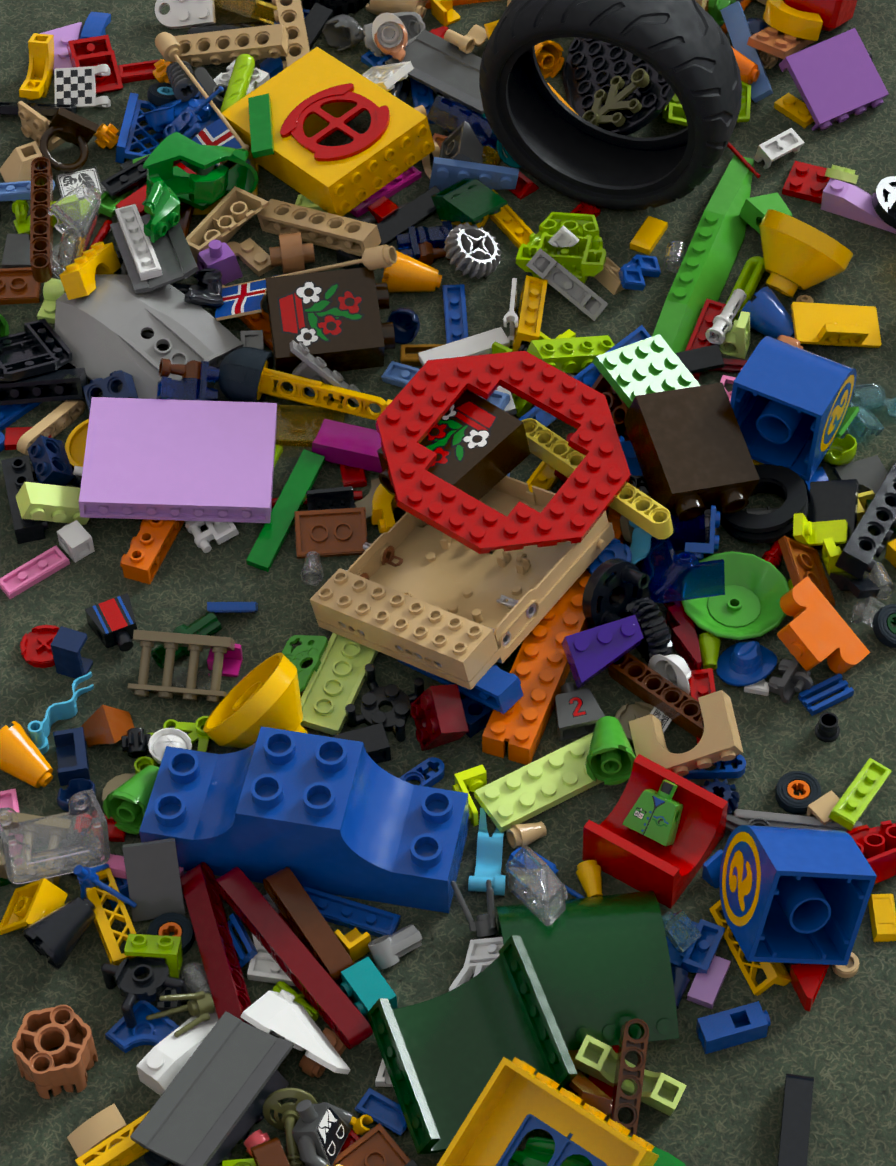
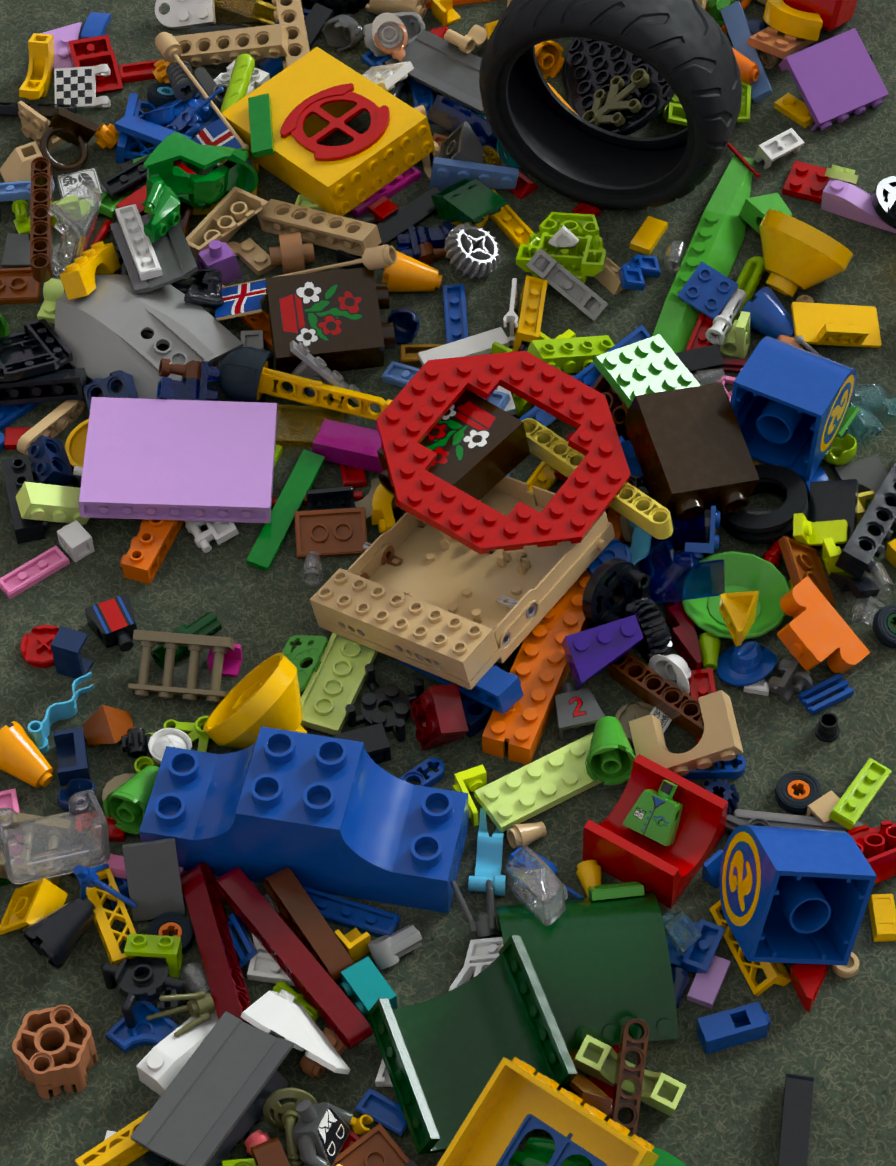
(96, 1130): tan slope -> none
(143, 129): none -> blue tile
(232, 607): blue tile -> none
(616, 890): none -> bright green tile
(707, 290): none -> blue plate
(710, 376): none -> clear cone
(738, 613): none -> yellow slope
(800, 340): none -> light grey hinge

